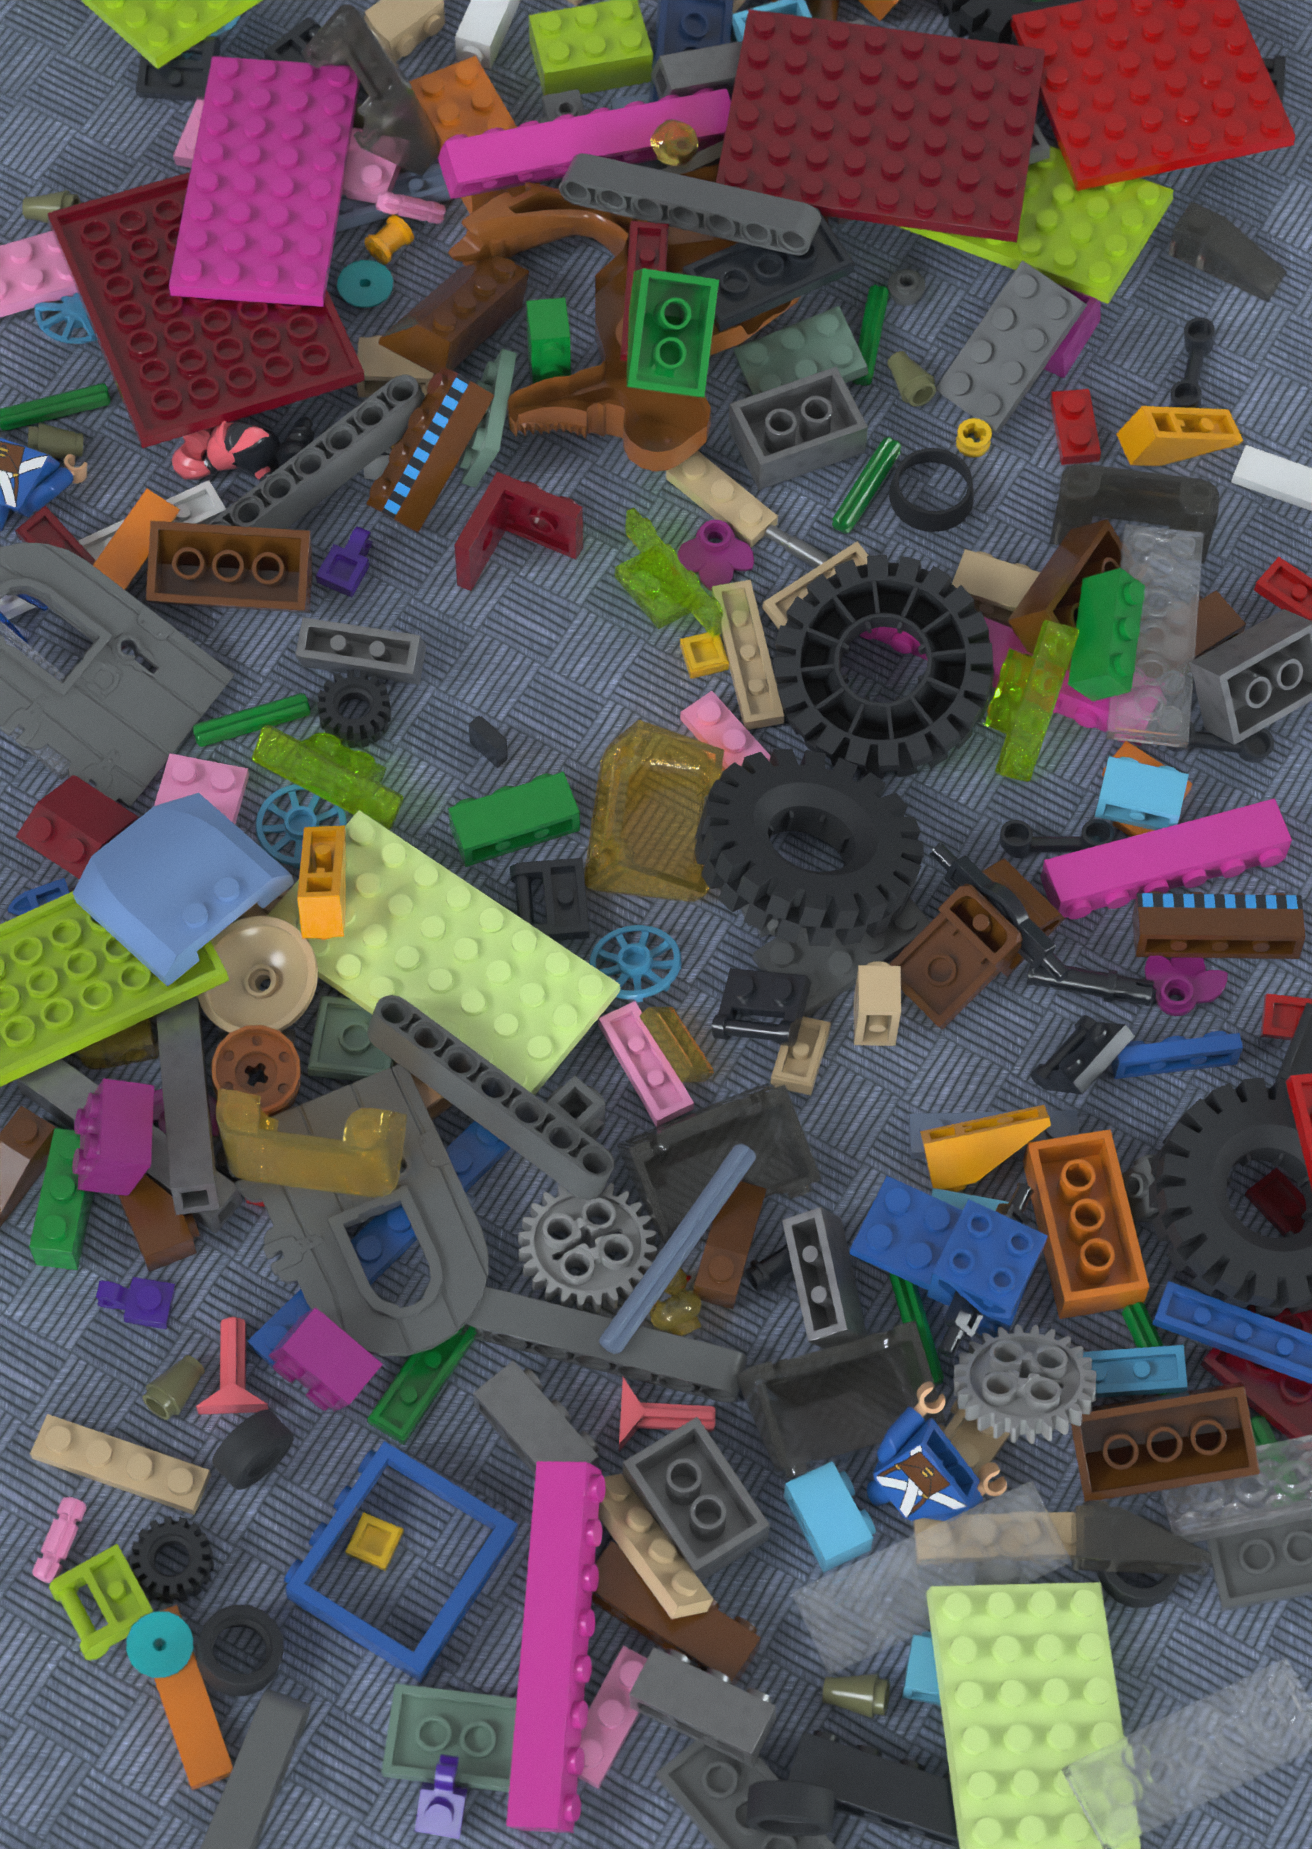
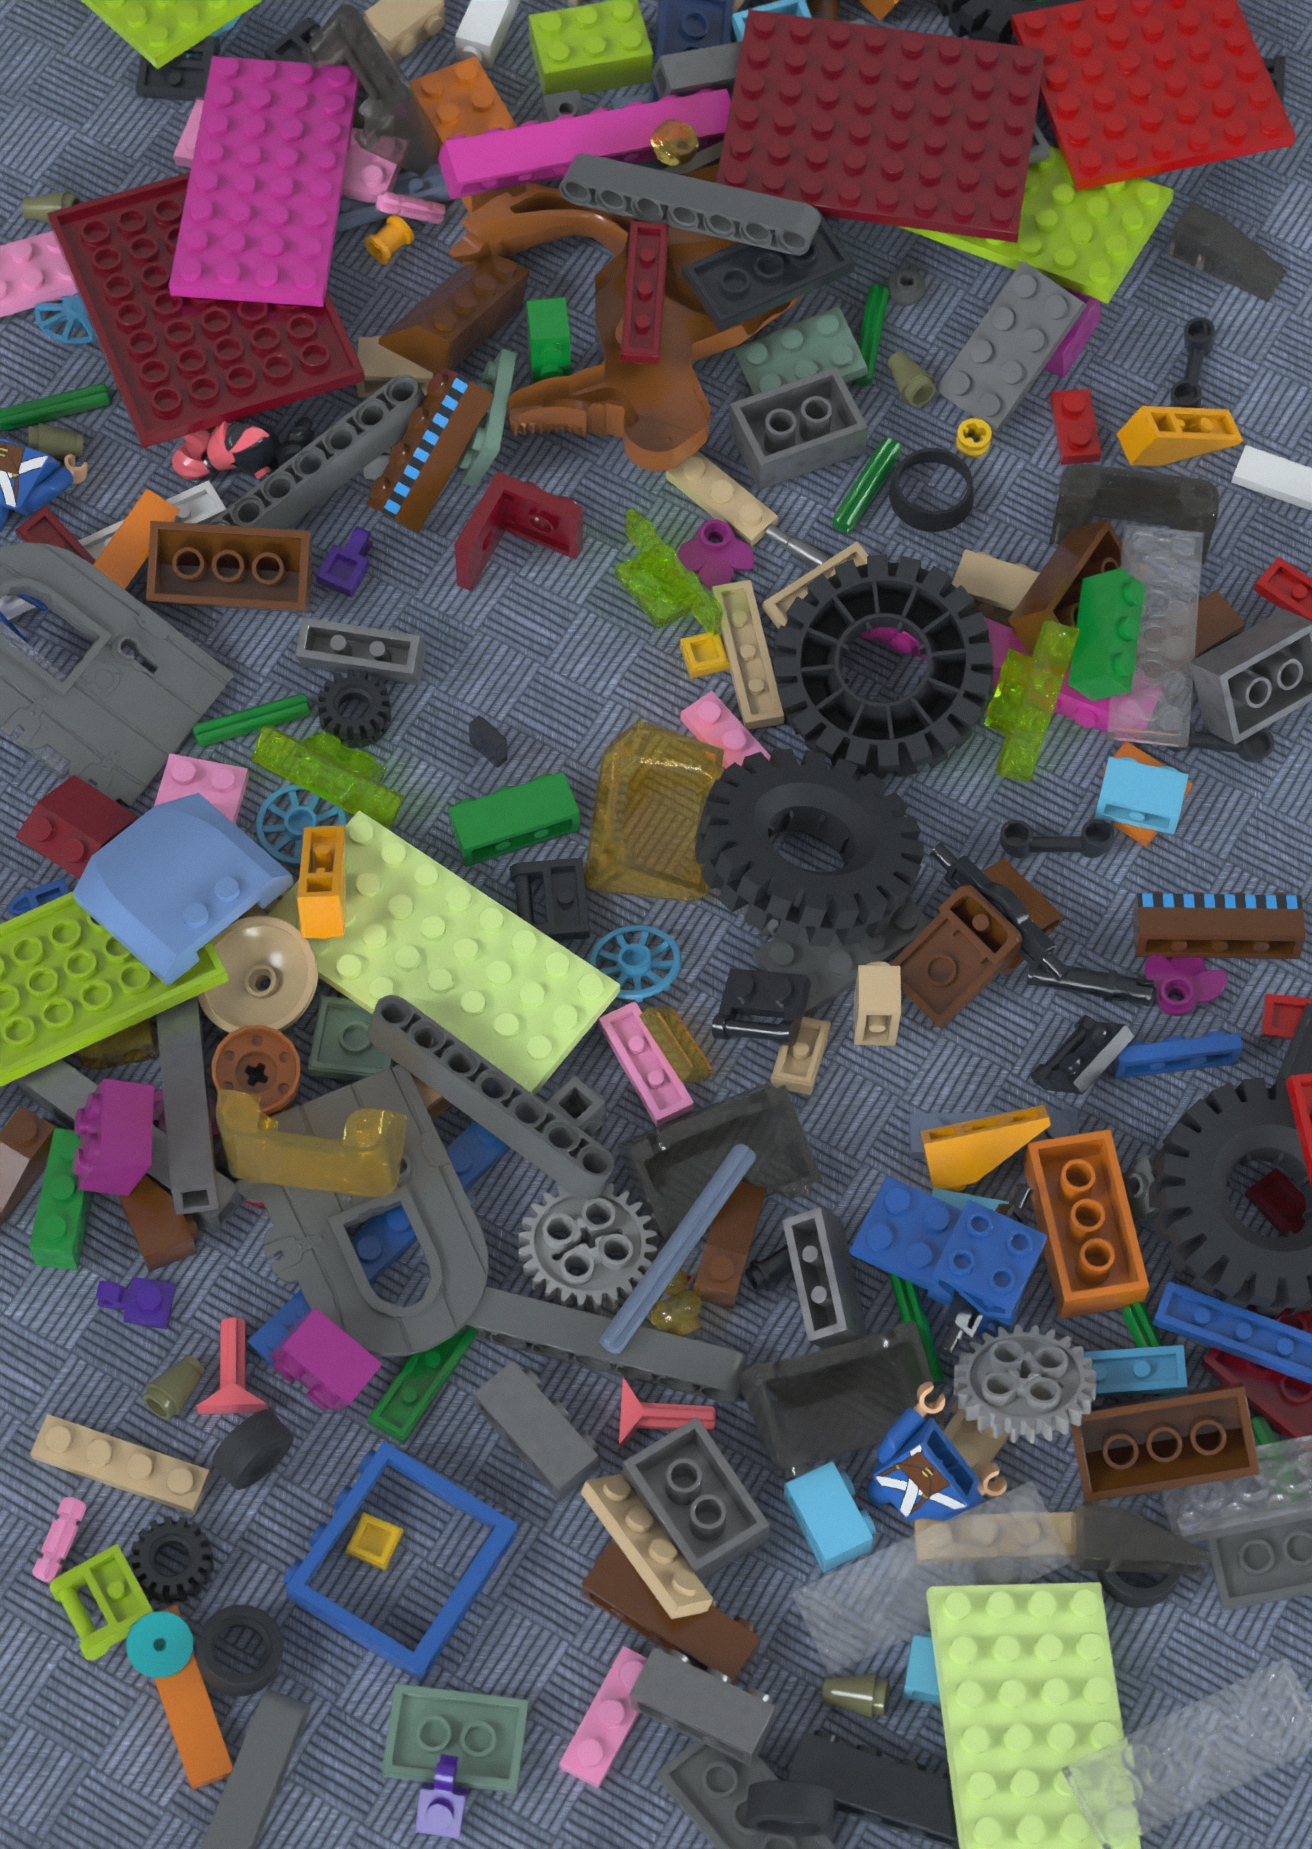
(365, 283): teal piece -> none
(555, 1647): dark pink brick -> none
(670, 332): green slope -> none
(1166, 859): dark pink brick -> none

